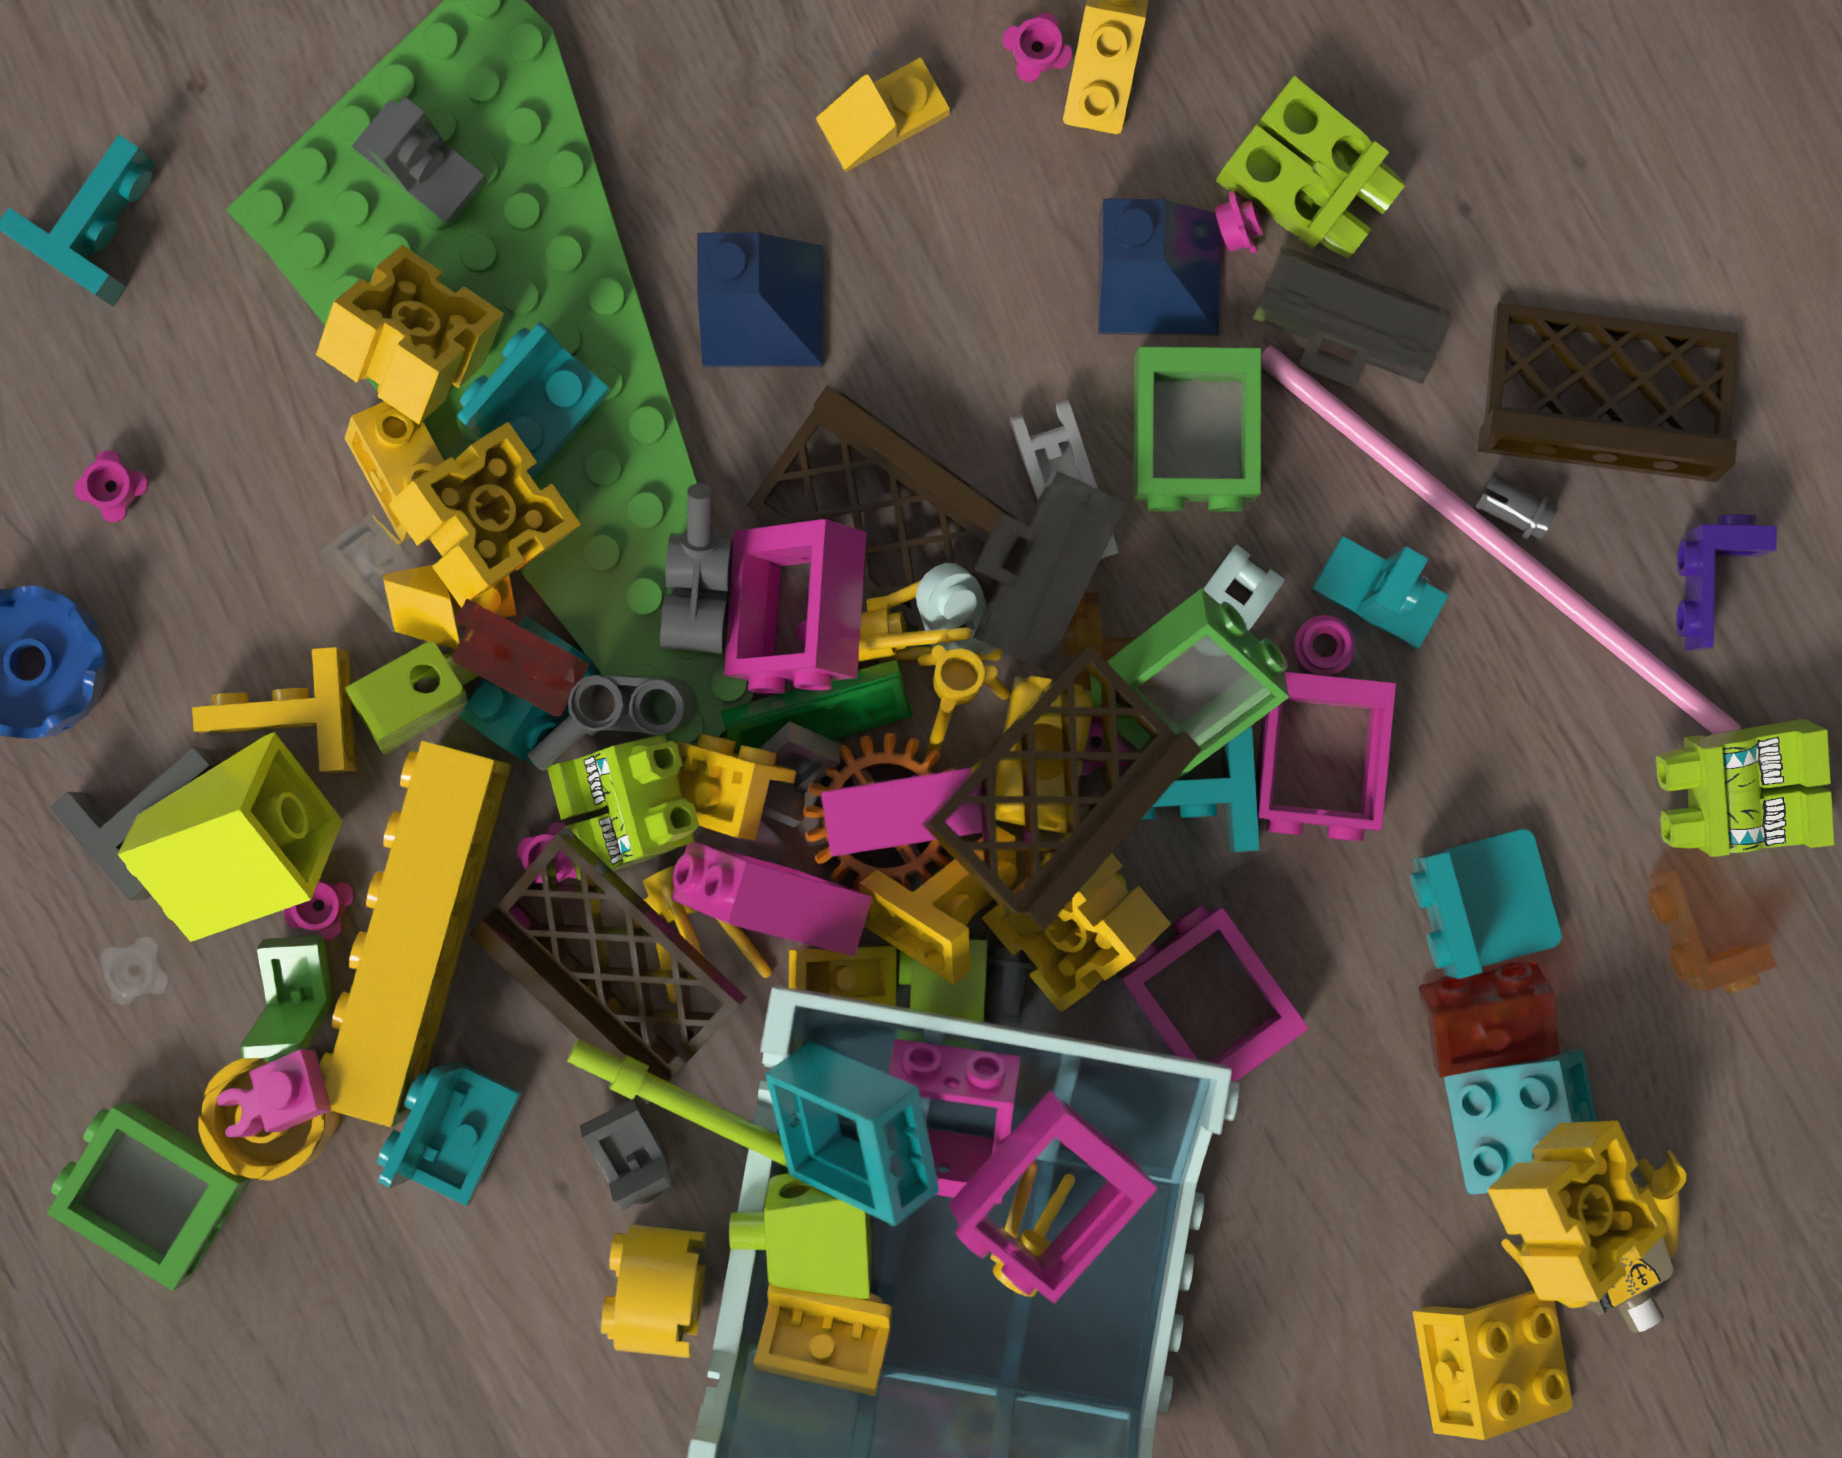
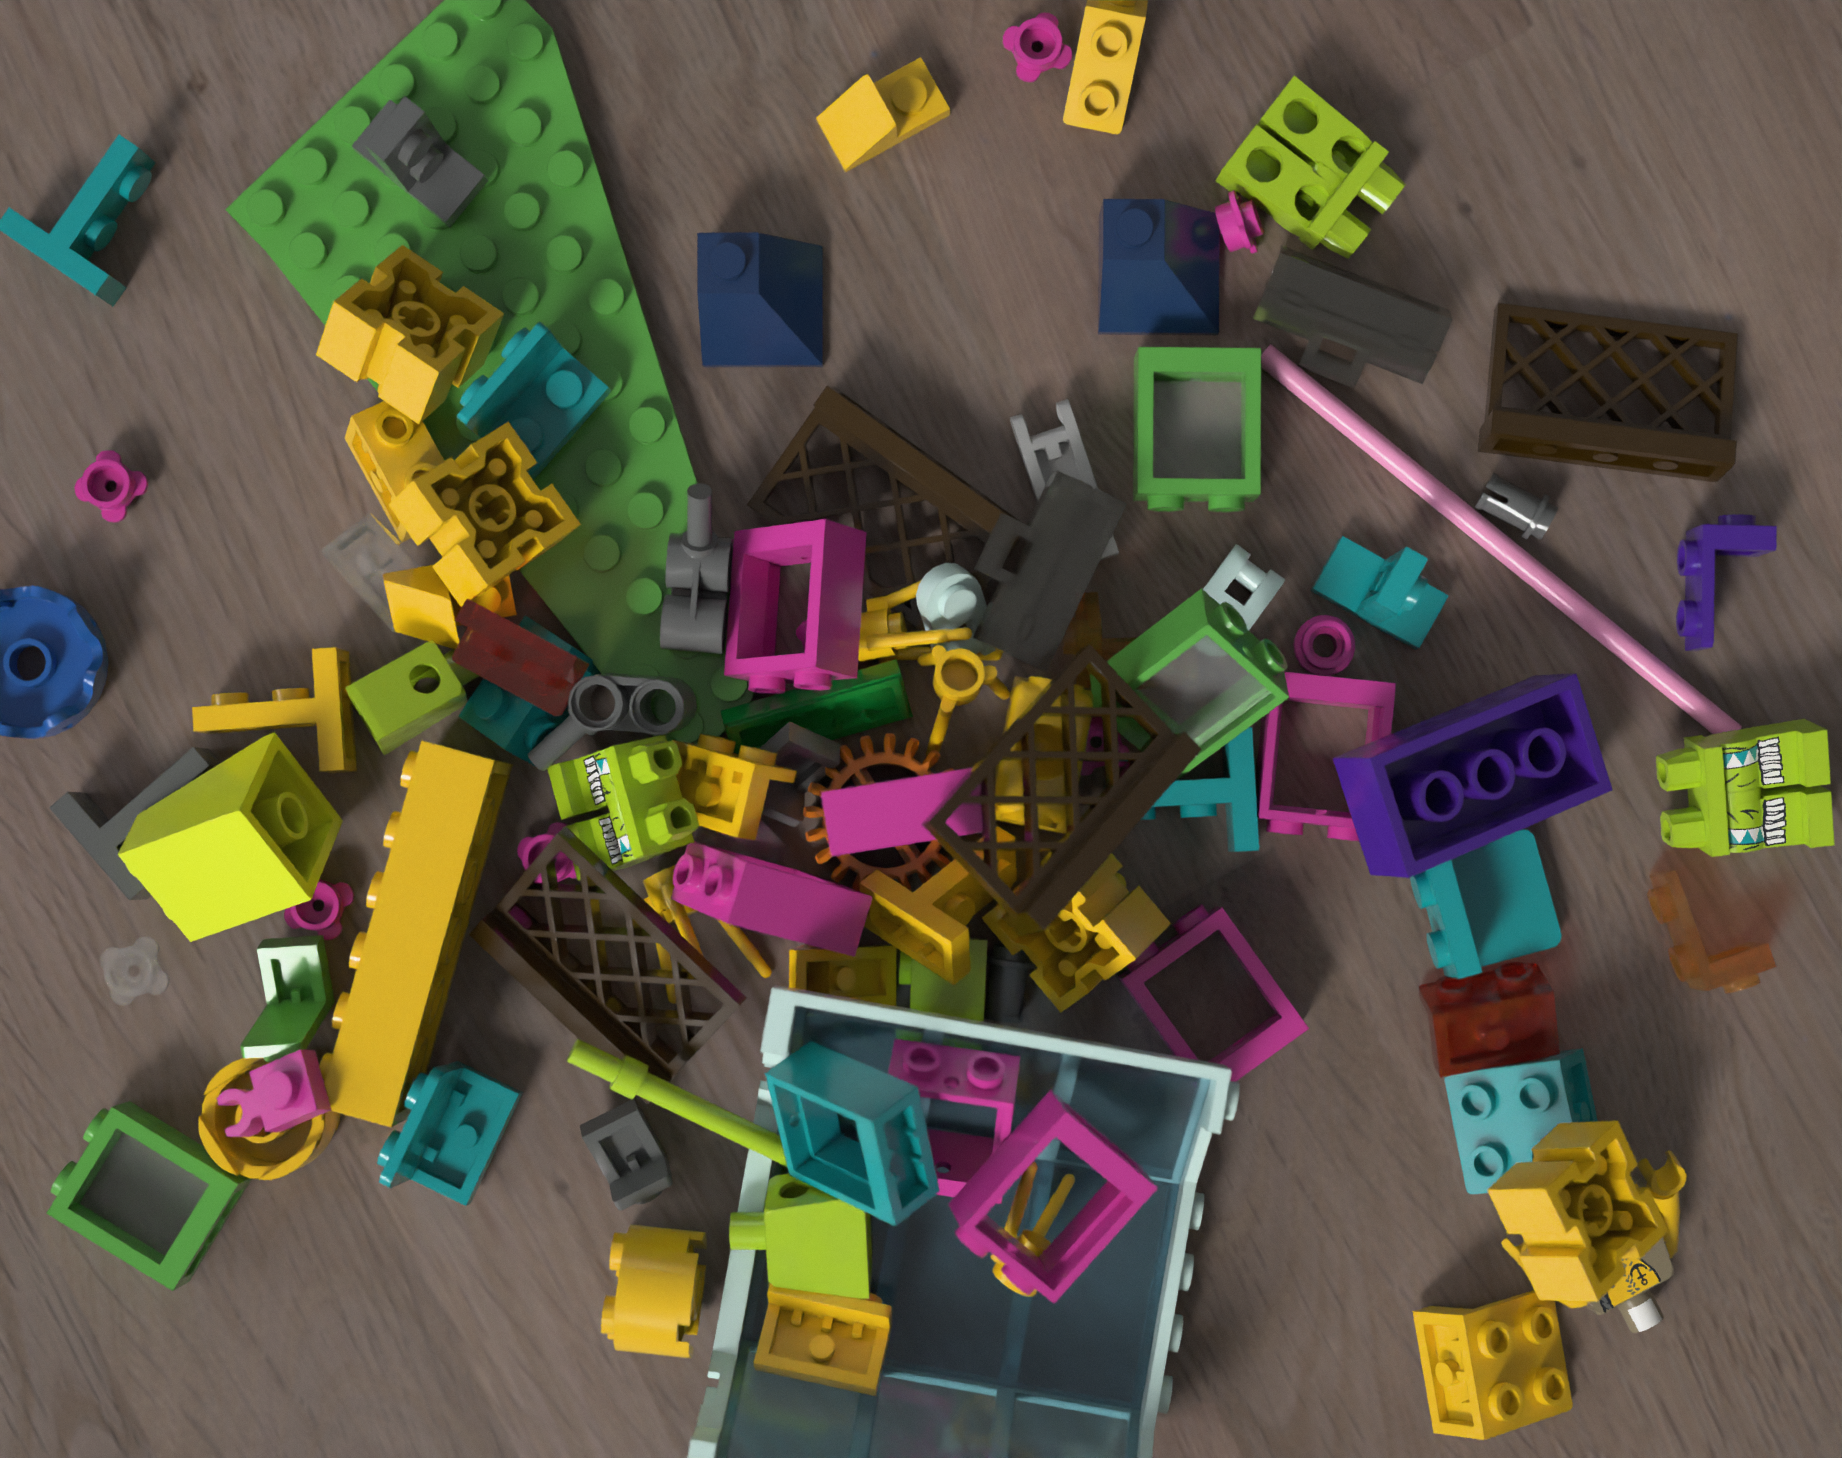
(1472, 775): none -> dark purple brick

